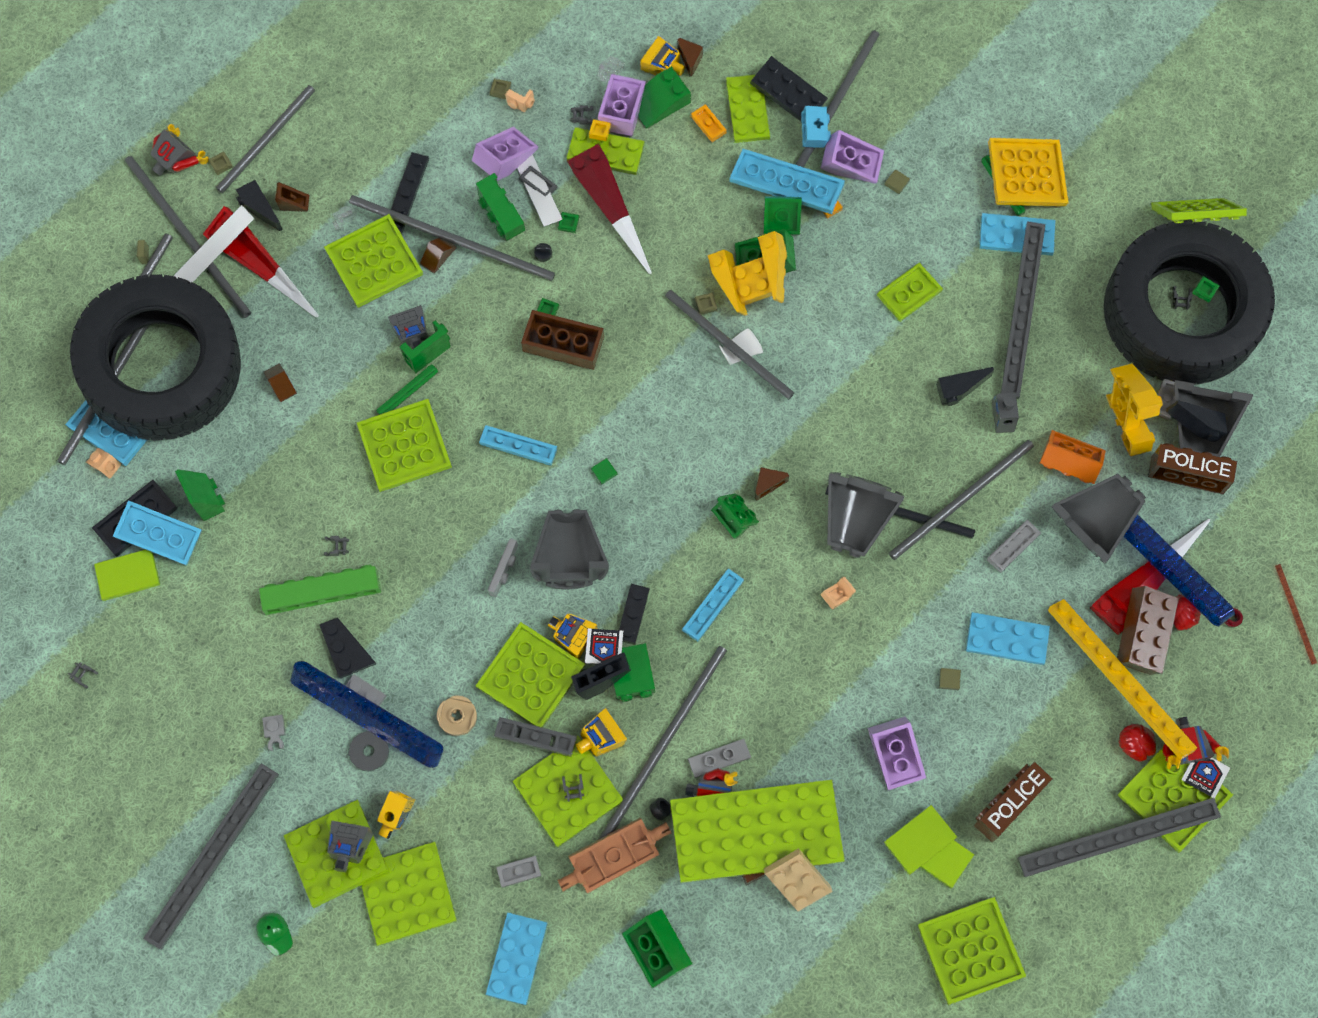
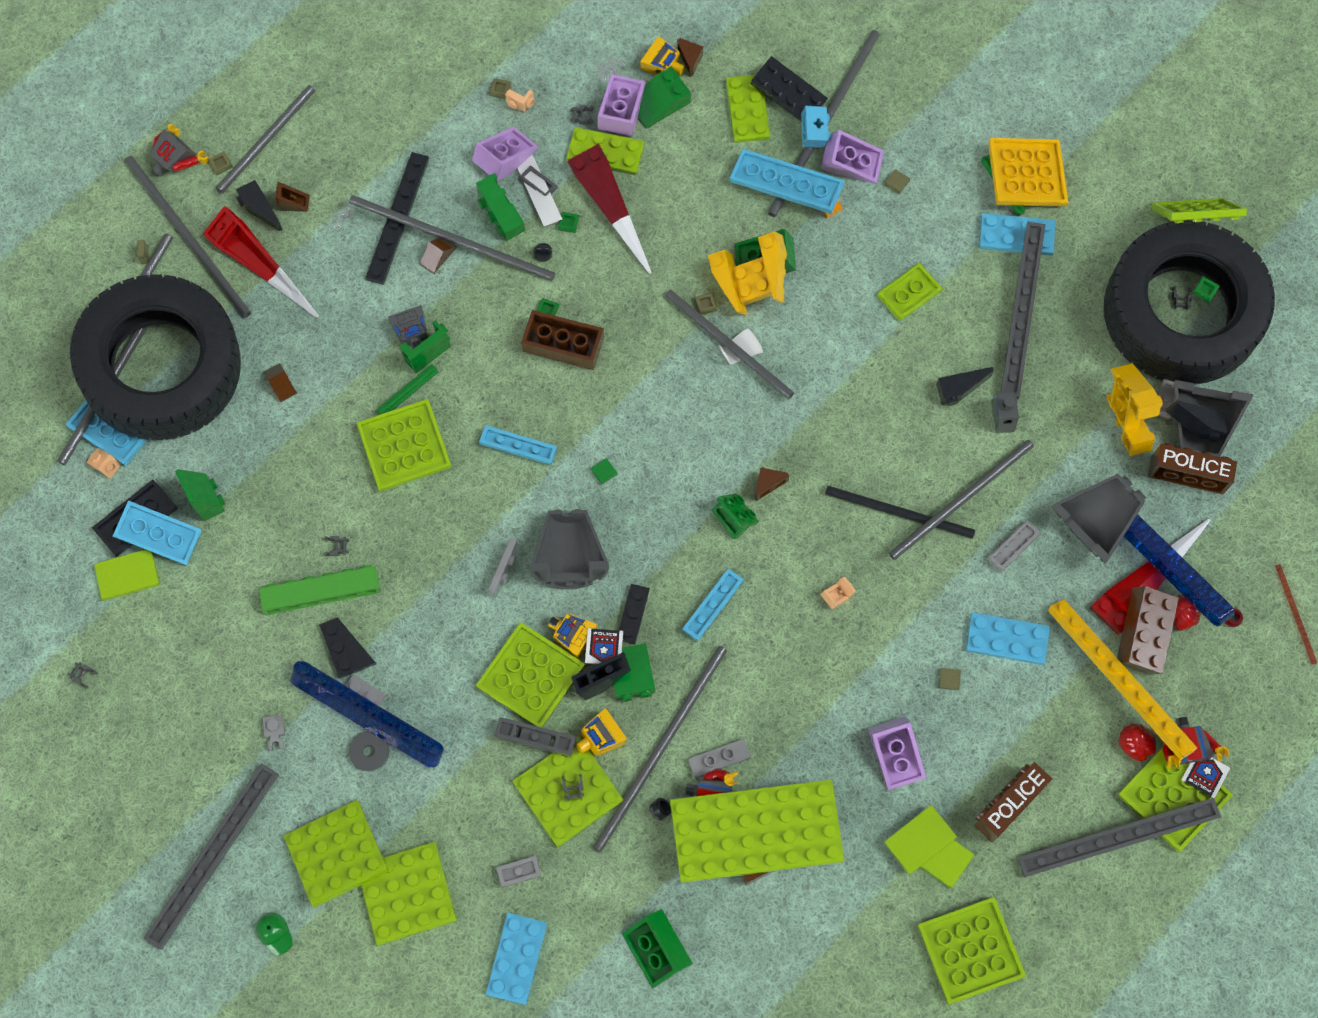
(215, 245): white sticker -> none
(348, 843): dark grey torso -> none
(373, 260): lime plate -> none
(400, 806): yellow torso -> none
(450, 707): tan plate -> none
(599, 130): yellow plate -> none
(613, 855): nougat plate -> none
(708, 123): light orange plate -> none
(782, 214): green plate -> none
(798, 880): tan plate -> none
(858, 512): dark grey cone -> none
(1073, 457): orange slope -> none

